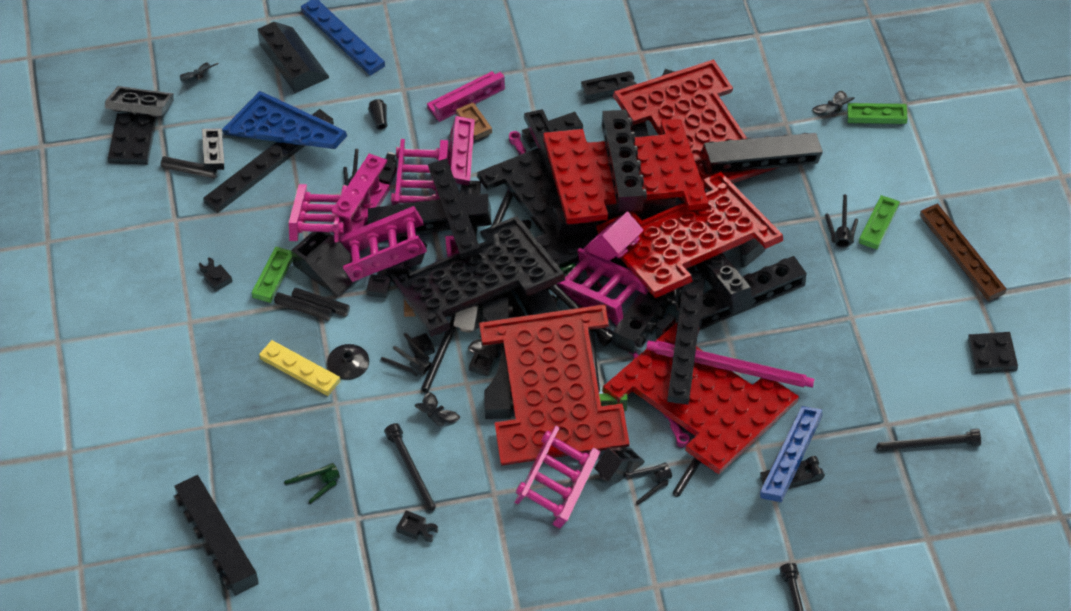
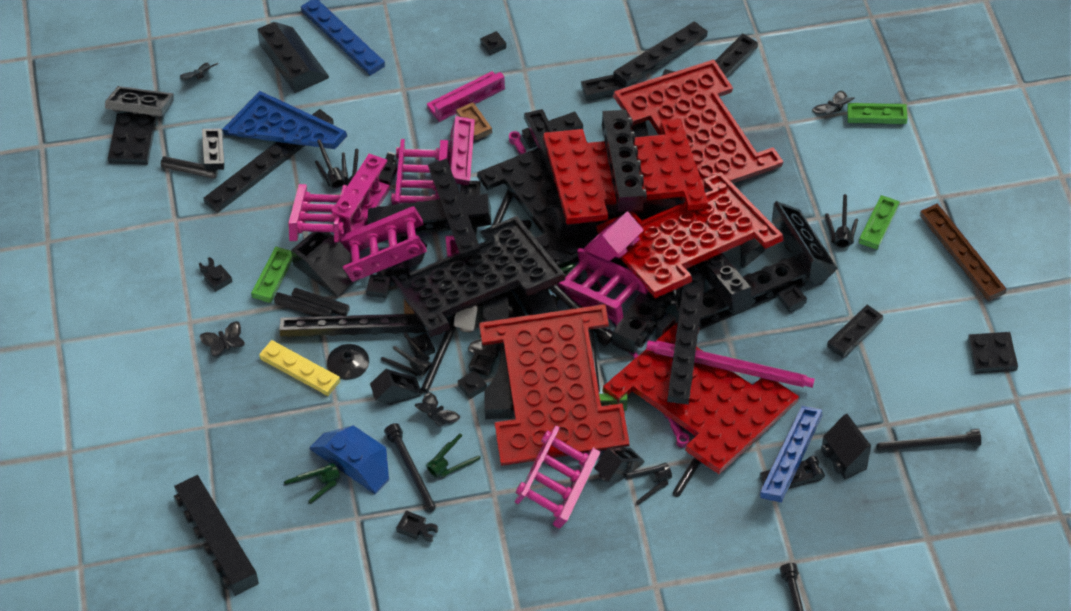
(223, 342): none -> black piece
(335, 177): none -> black plant
(350, 325): none -> black plate
(355, 455): none -> blue wedge
(378, 112): black cone -> none
(394, 387): none -> black slope
(439, 464): none -> dark green plant
(472, 384): none -> black plate
(493, 43): none -> black plate
(660, 54): none -> black plate
(736, 54): none -> black plate
(761, 153): brick -> none
(792, 298): none -> black plate
(803, 243): none -> black slope
(846, 447): none -> black slope
(855, 331): none -> black plate

